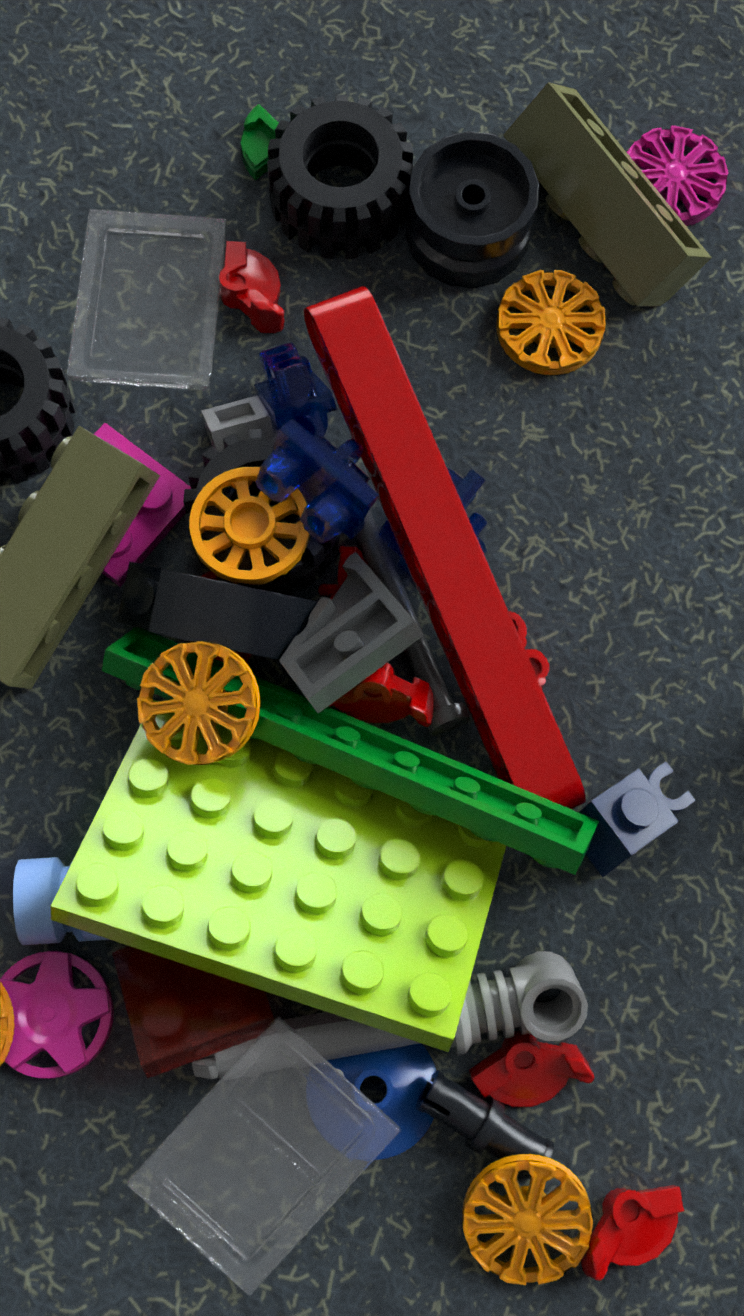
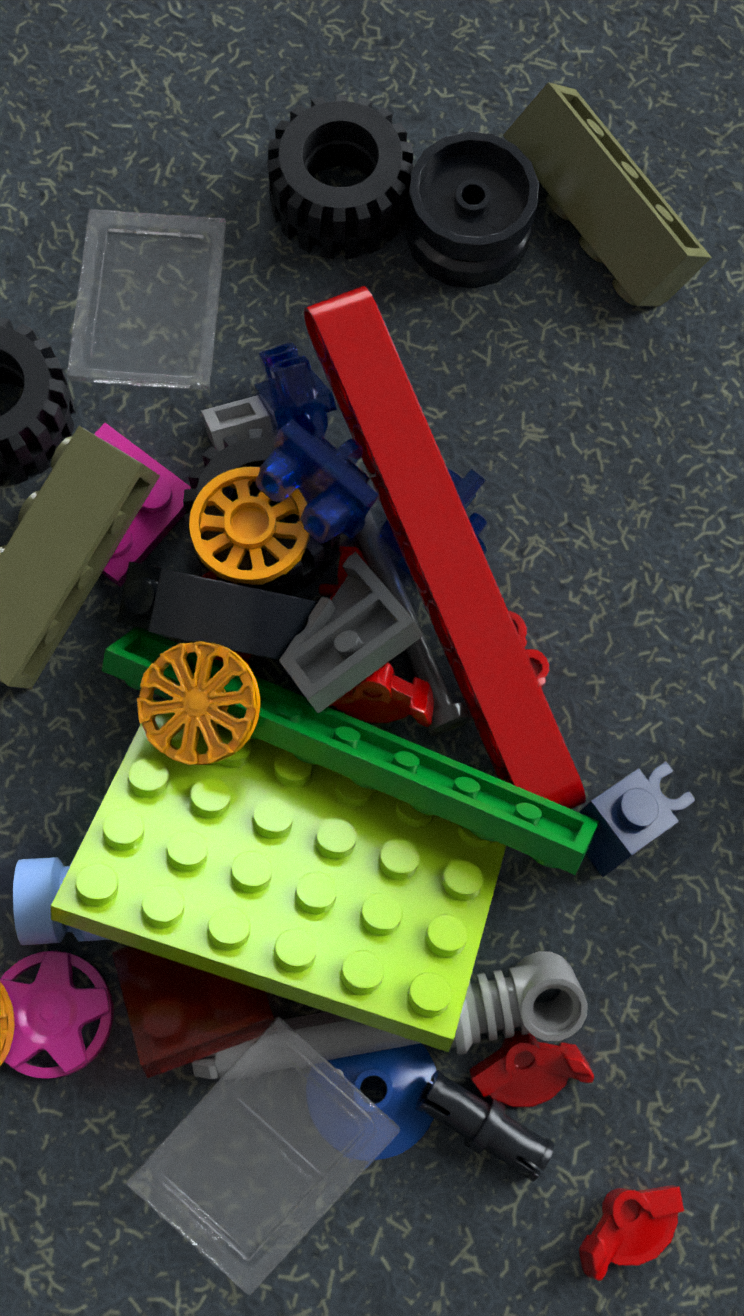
(252, 286): red piece -> none
(255, 139): green tile -> none
(527, 1219): light orange wheel -> none
(550, 322): light orange wheel -> none
(680, 176): dark pink wheel -> none

